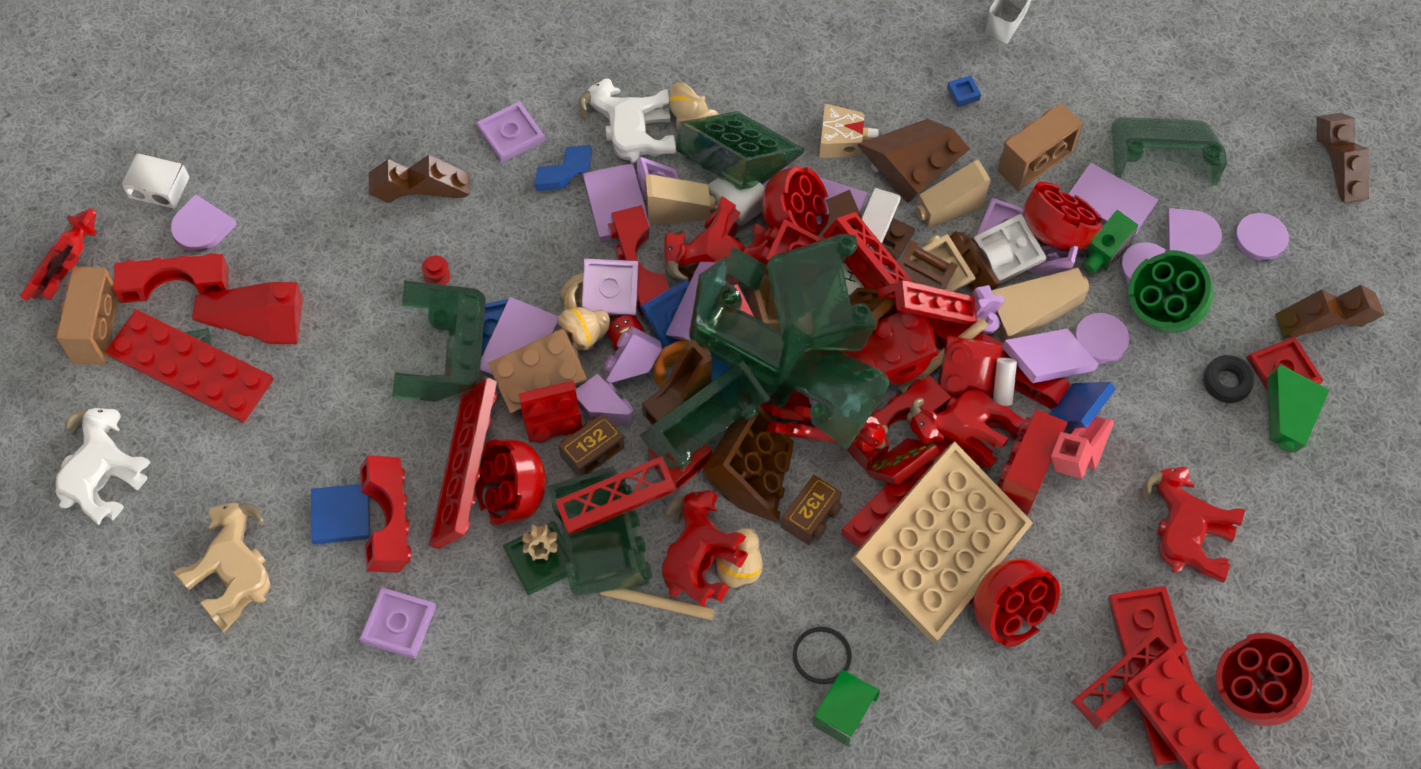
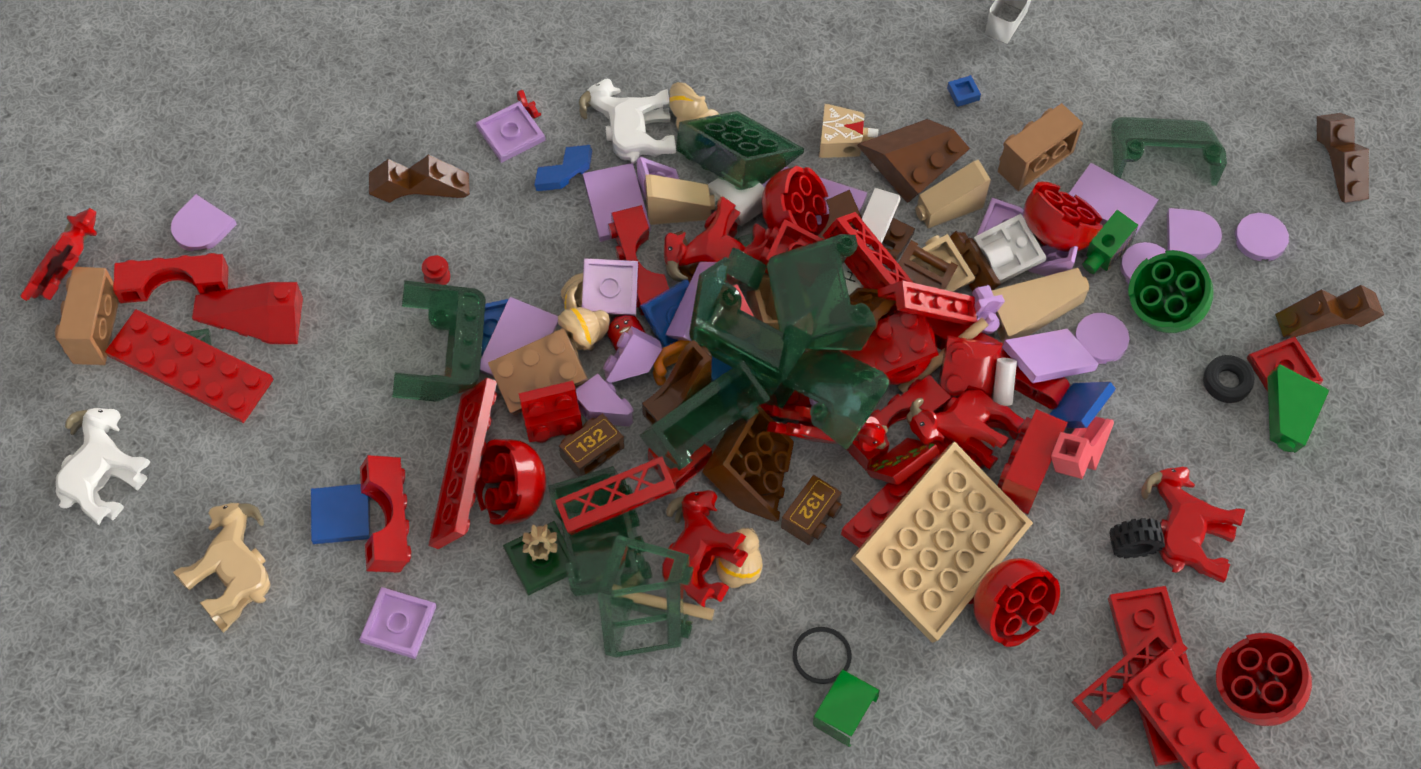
(156, 178): white piece -> none
(530, 107): none -> red piece
(617, 609): none -> clear green windscreen
(1136, 538): none -> black tyre

